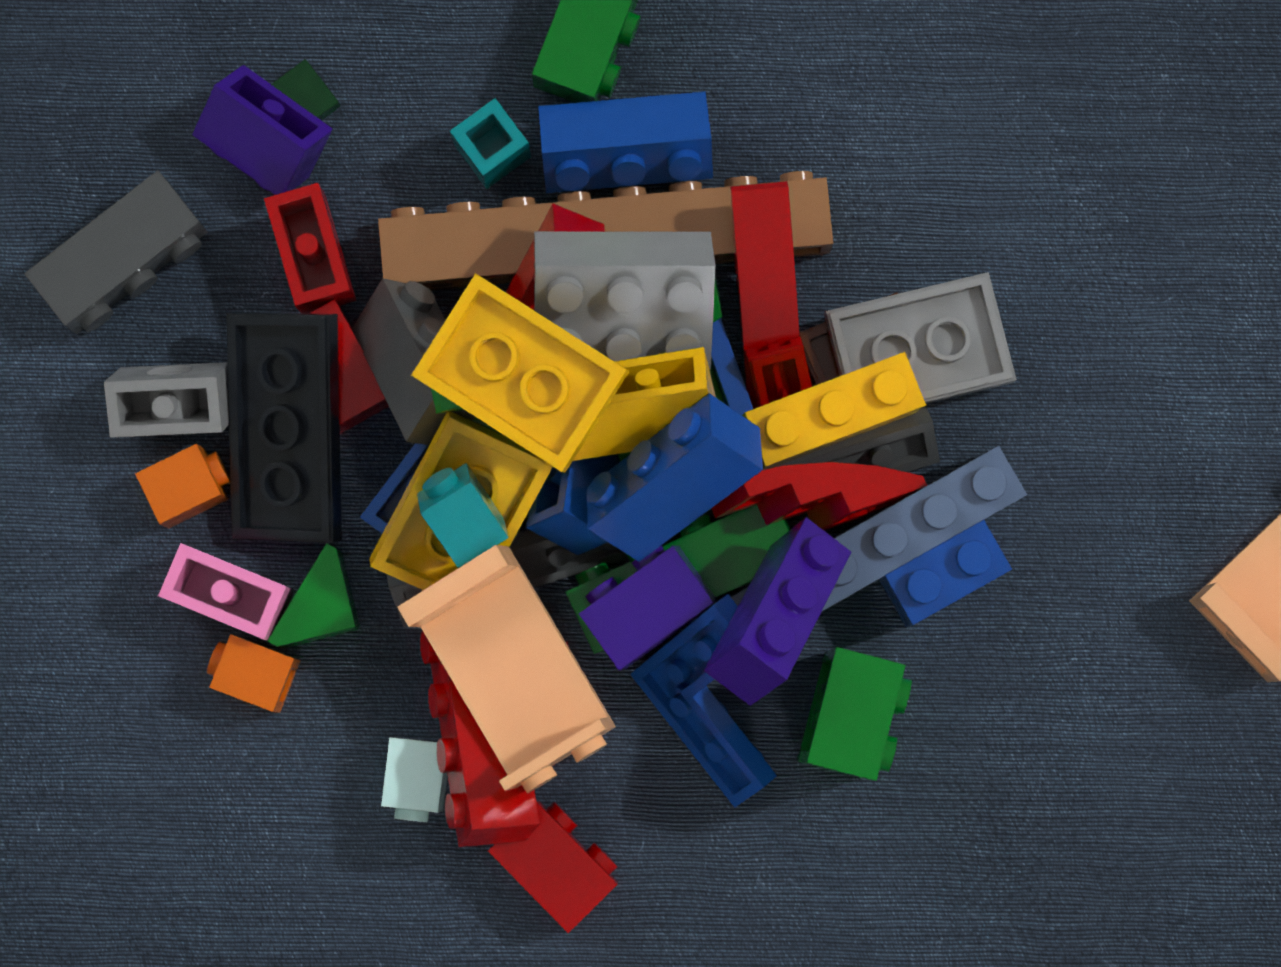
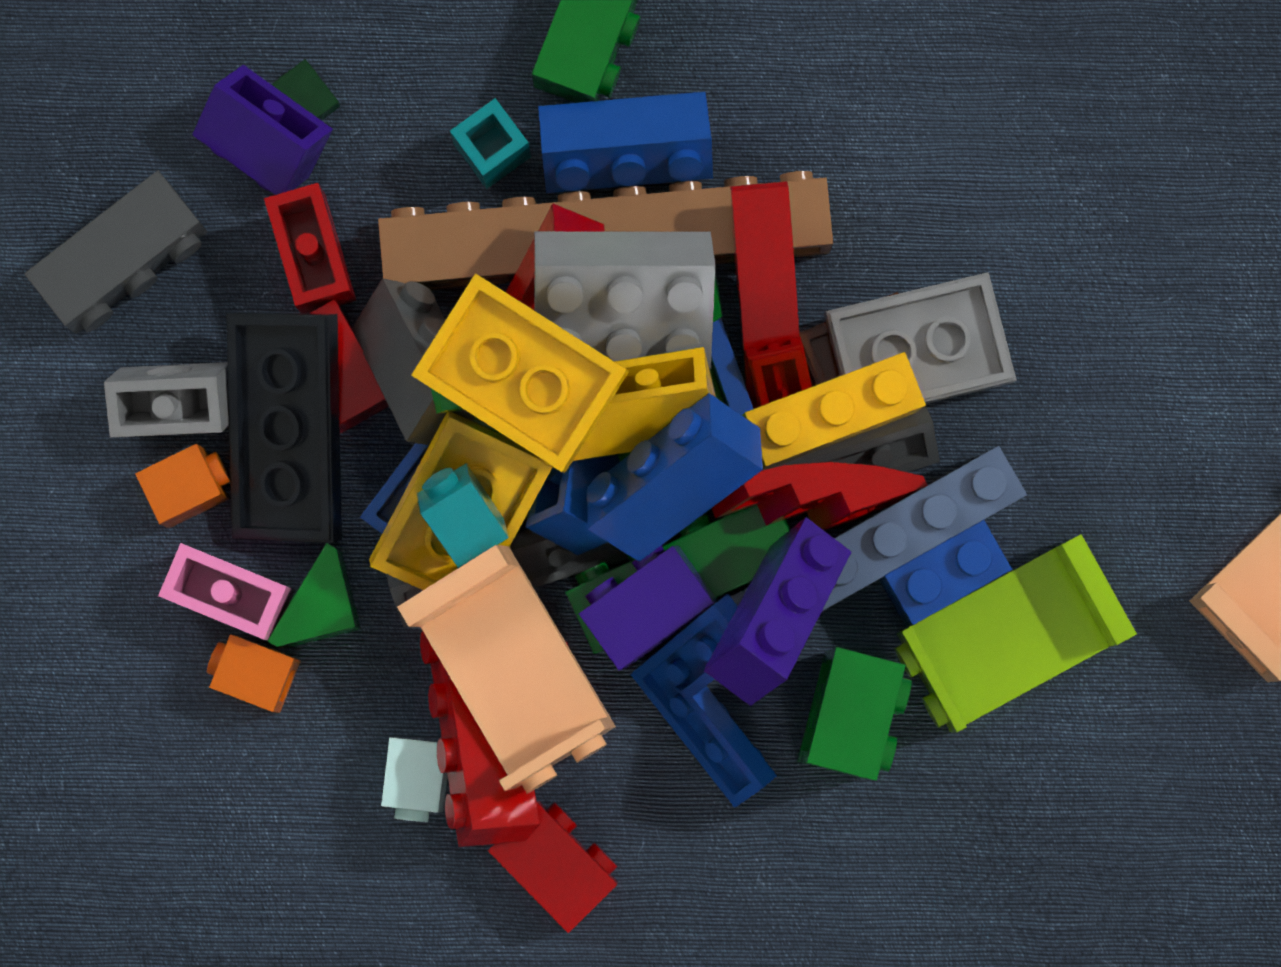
(1013, 634): none -> lime panel

